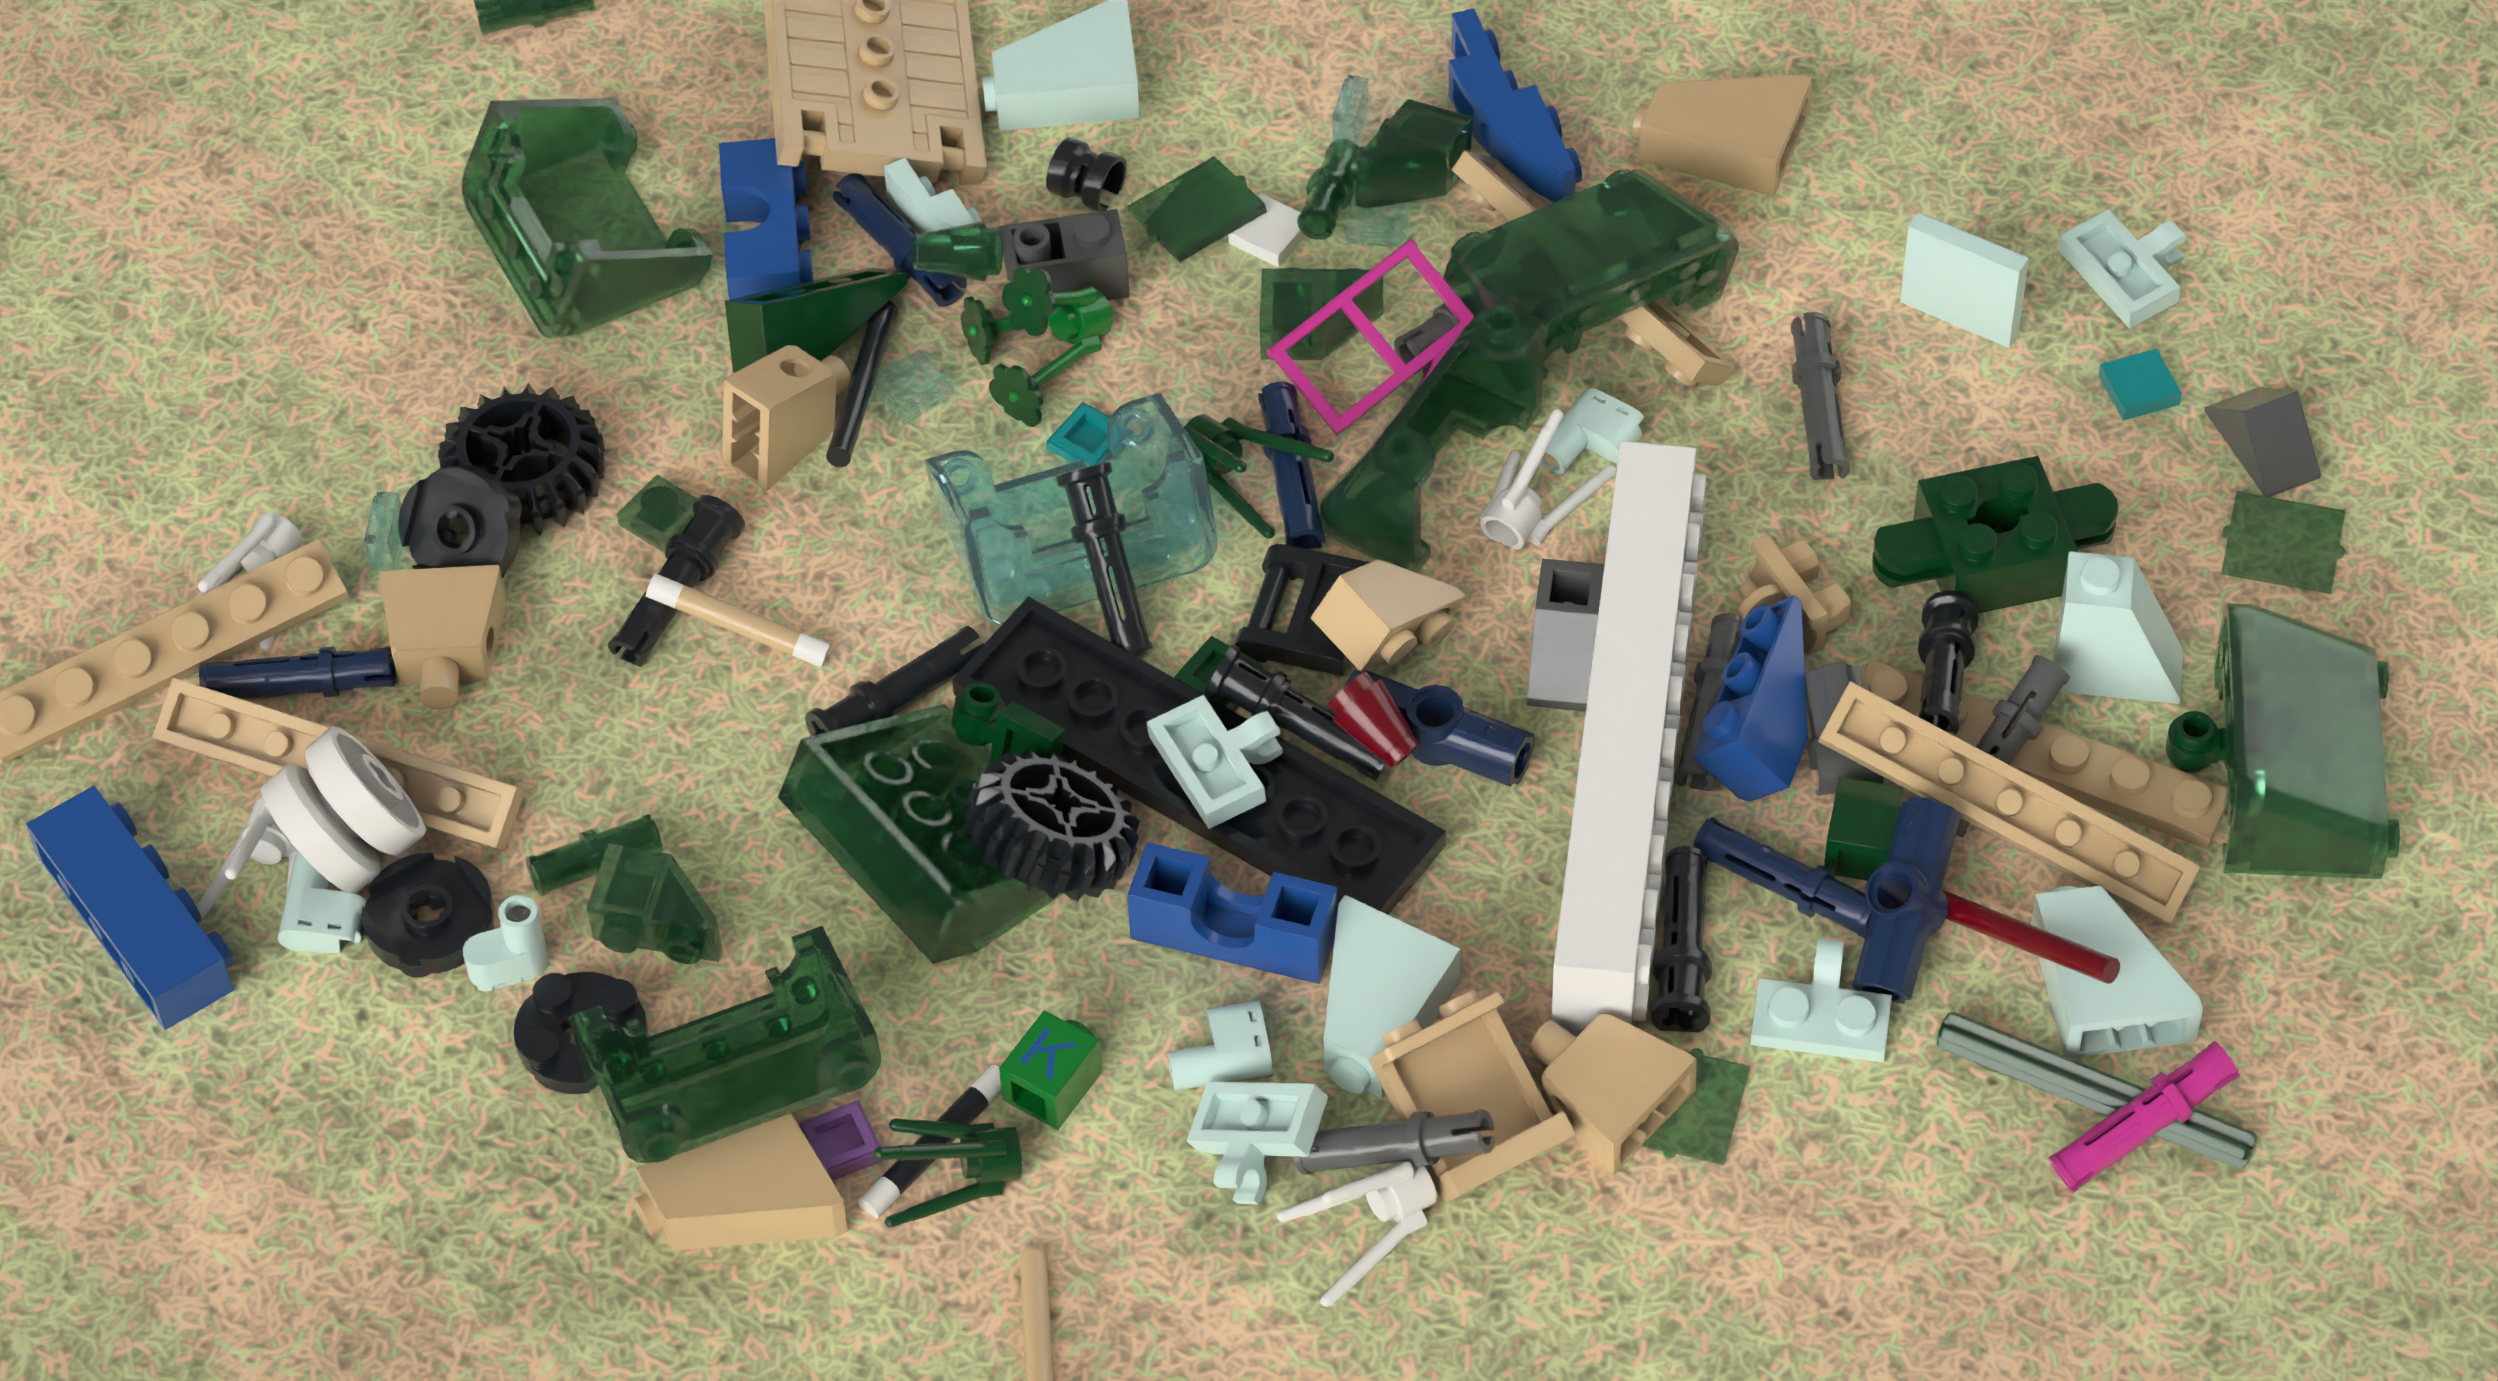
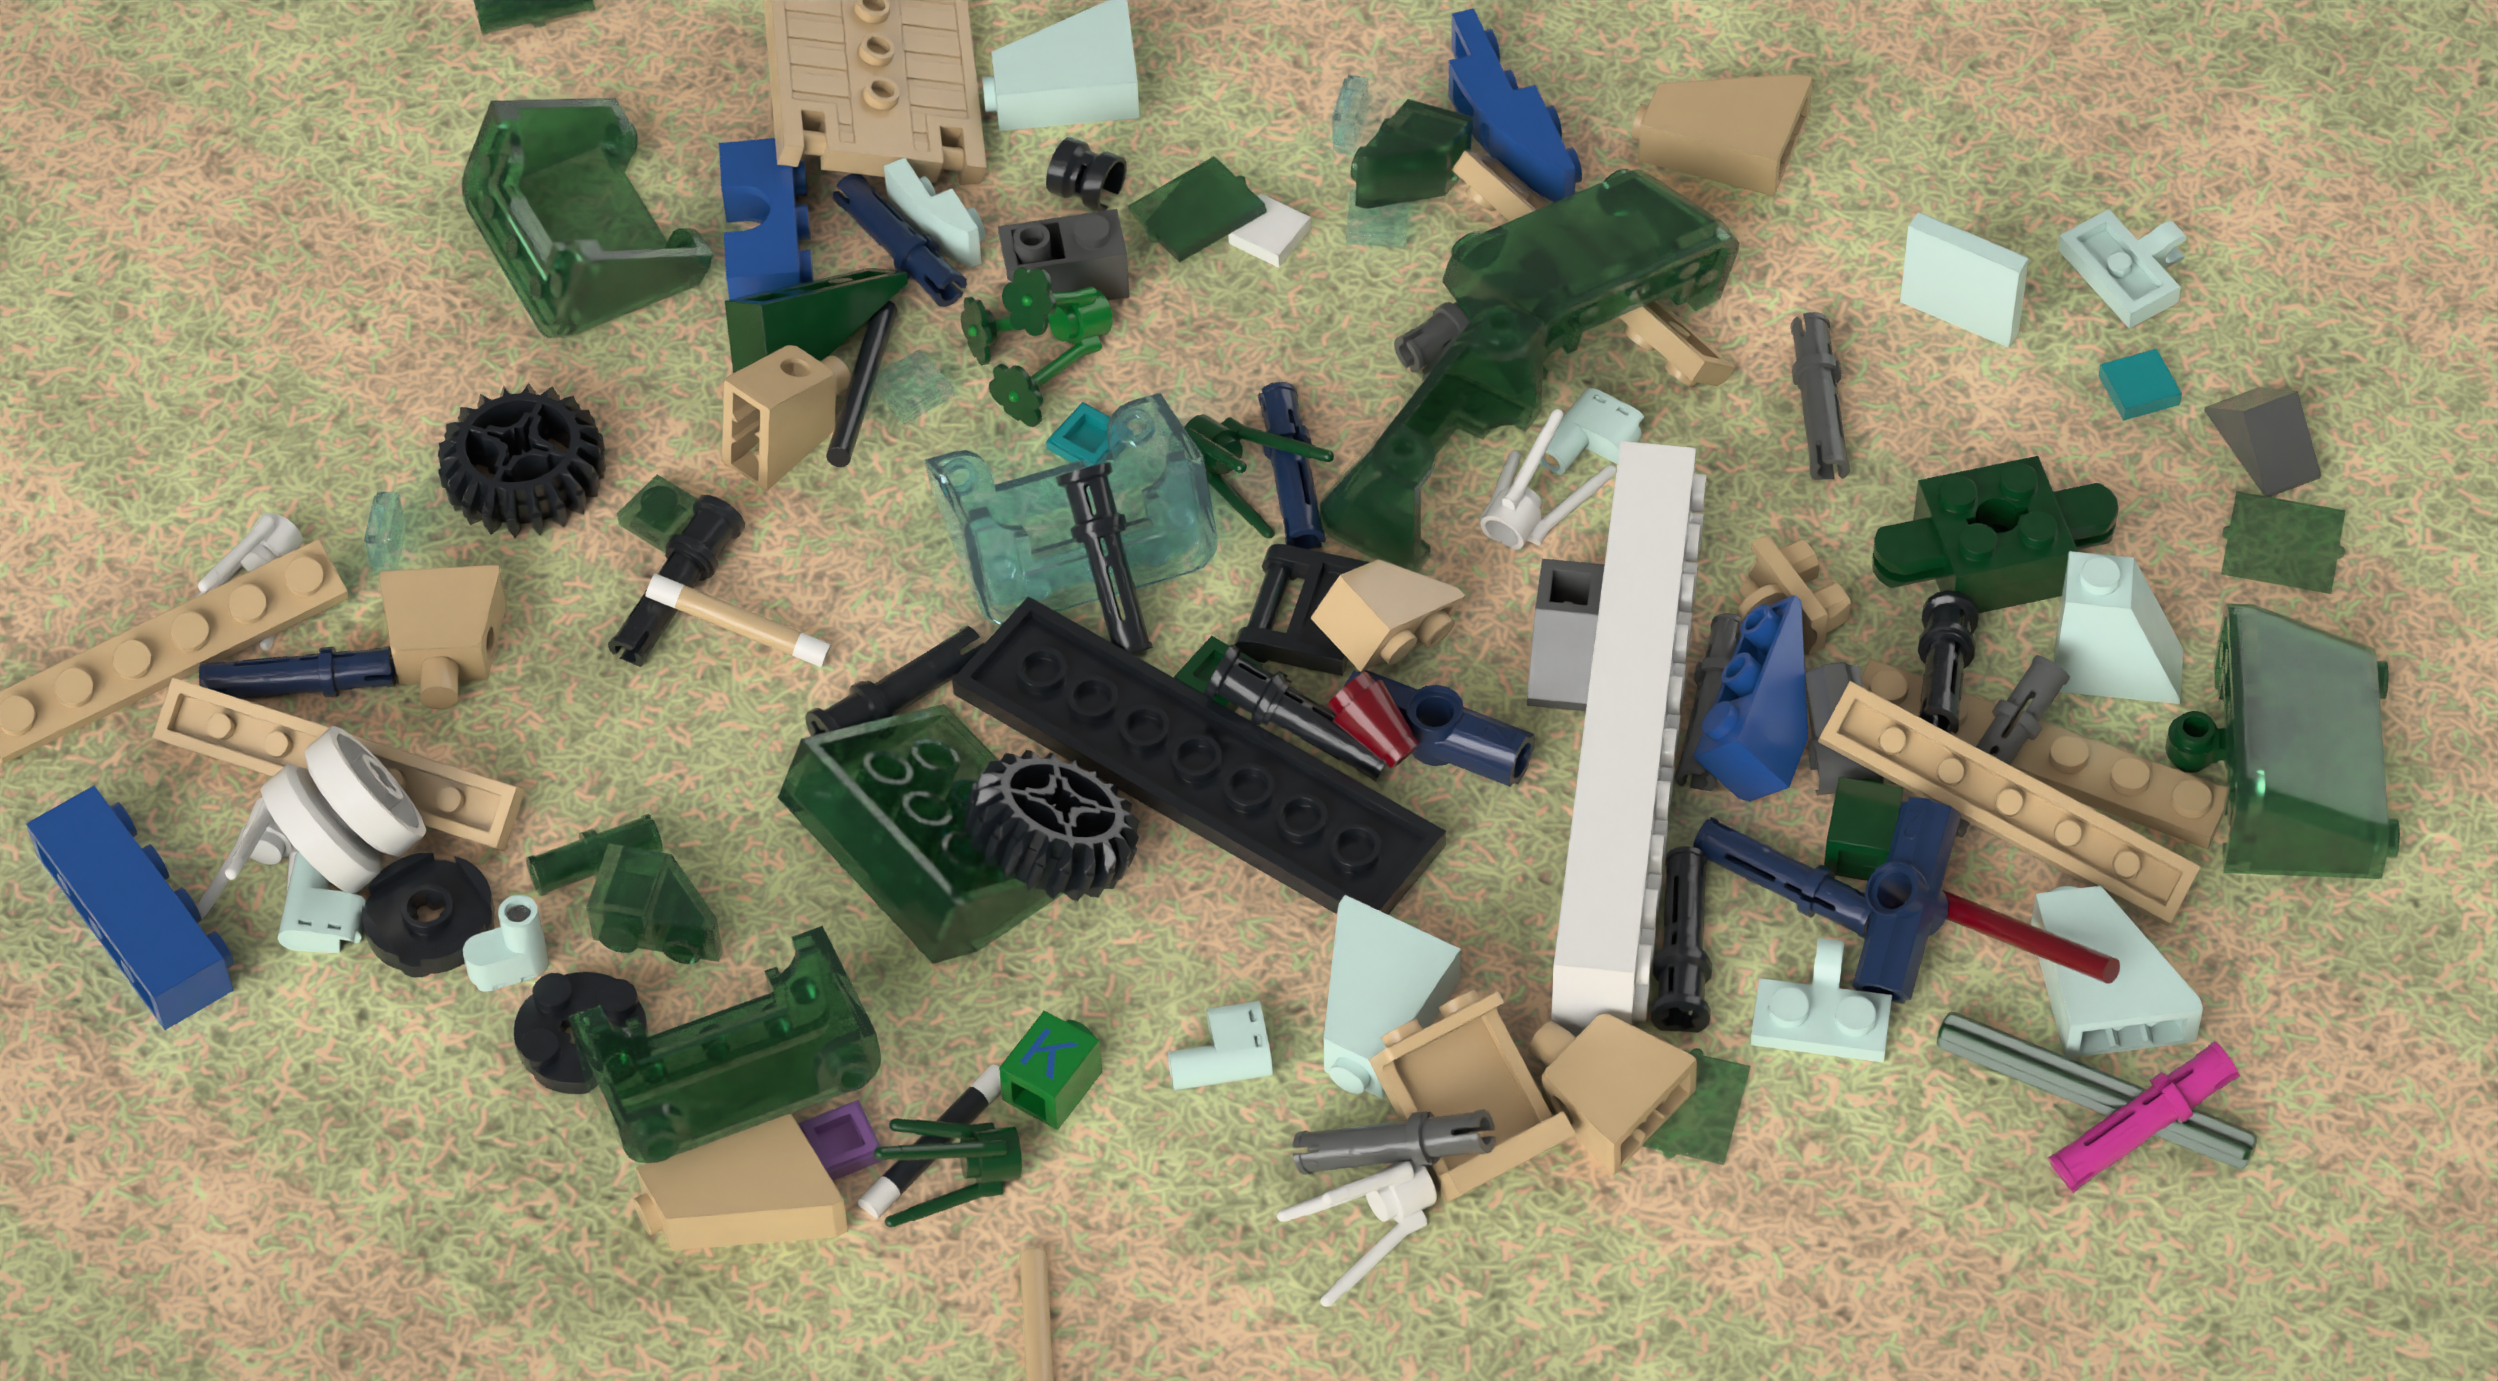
(448, 495): black plate -> none
(959, 251): clear green cone -> none
(983, 719): dark green plate -> none
(1186, 909): blue arch -> none
(1214, 761): light aqua plate -> none
(1252, 1123): light aqua plate -> none
(1296, 294): clear green slope -> none
(1328, 191): clear green pin -> none
(1344, 302): dark pink window -> none

